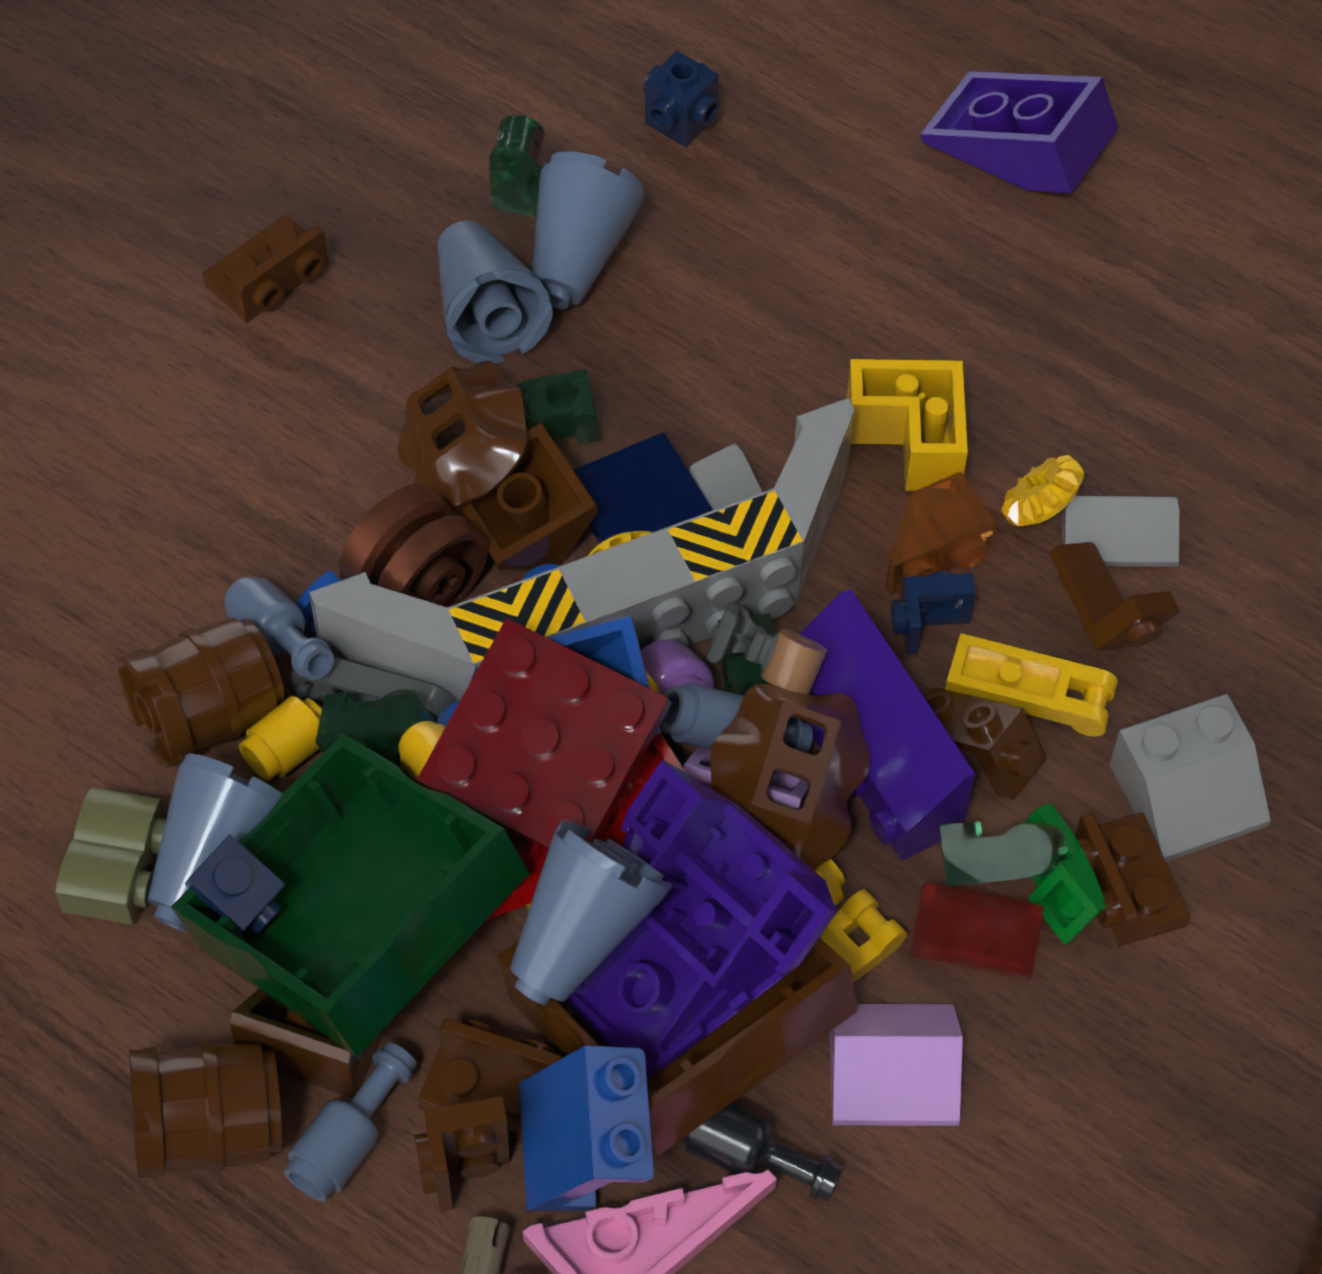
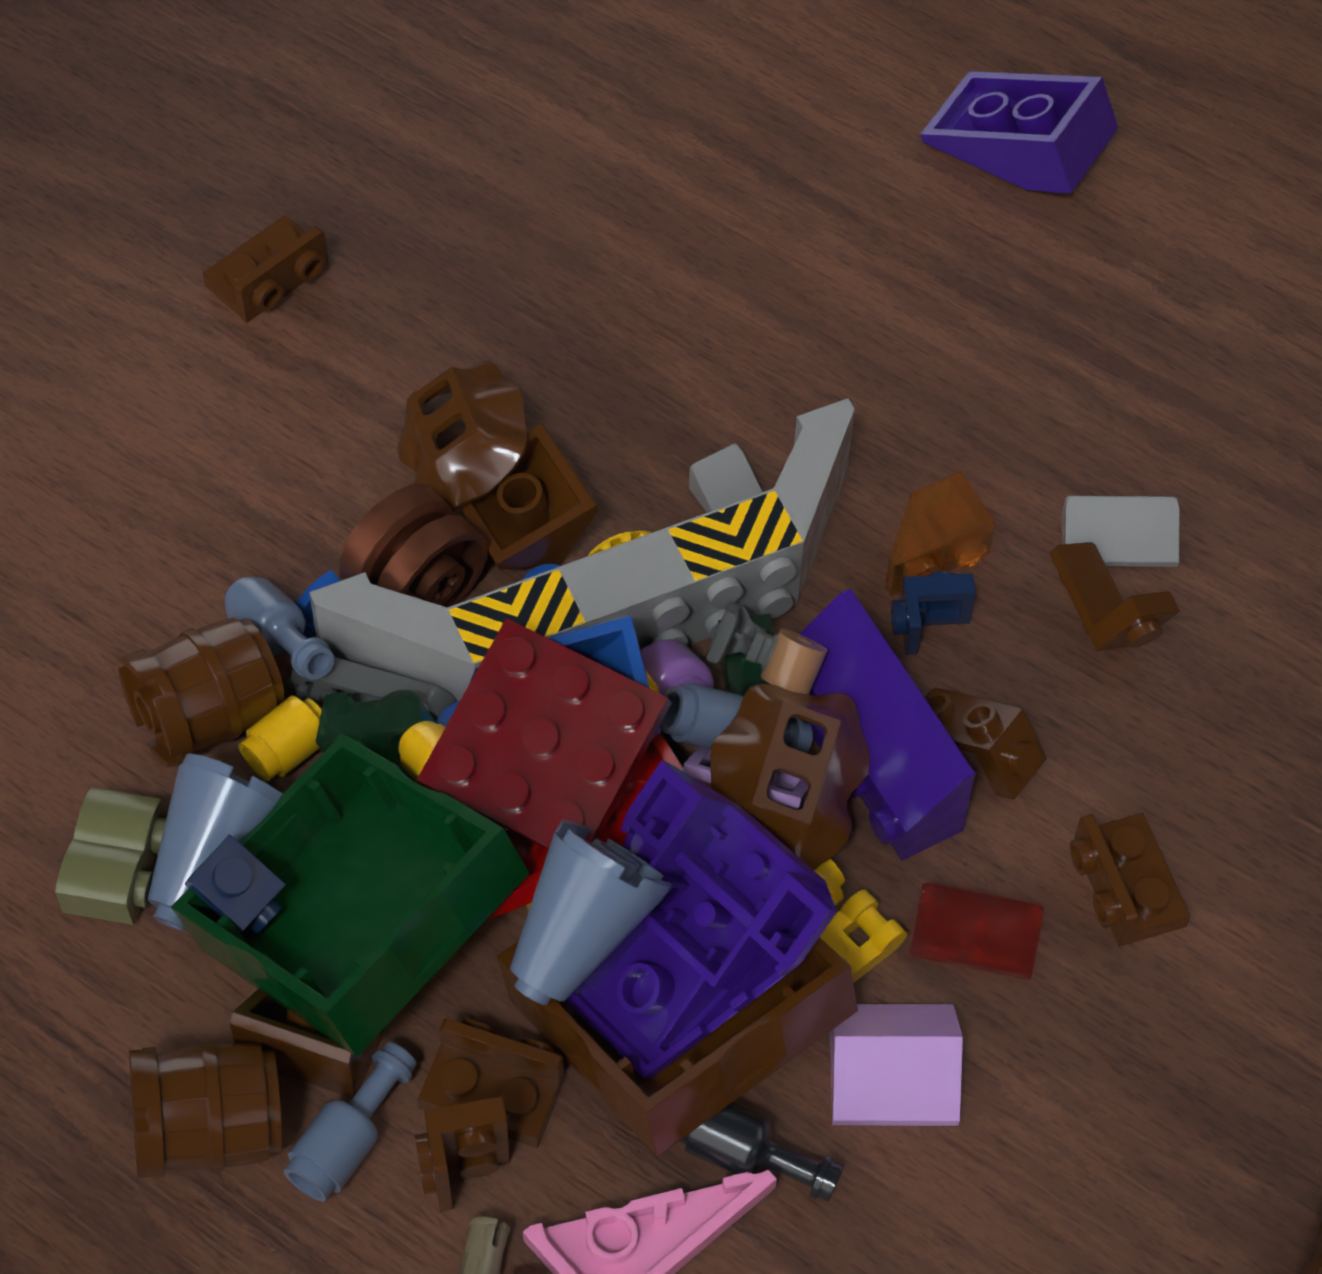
(488, 295): sand blue cone -> none
(516, 166): clear green leg -> none
(562, 405): clear green leg -> none
(580, 222): sand blue cone -> none
(585, 1127): blue panel -> none
(641, 489): clear blue tile -> none
(681, 98): dark blue brick -> none
(913, 407): yellow brick -> none
(1020, 853): clear green leg -> none
(1033, 683): yellow plate -> none
(1043, 491): yellow gear -> none
(1071, 890): green slope -> none
(1192, 777): light grey slope -> none

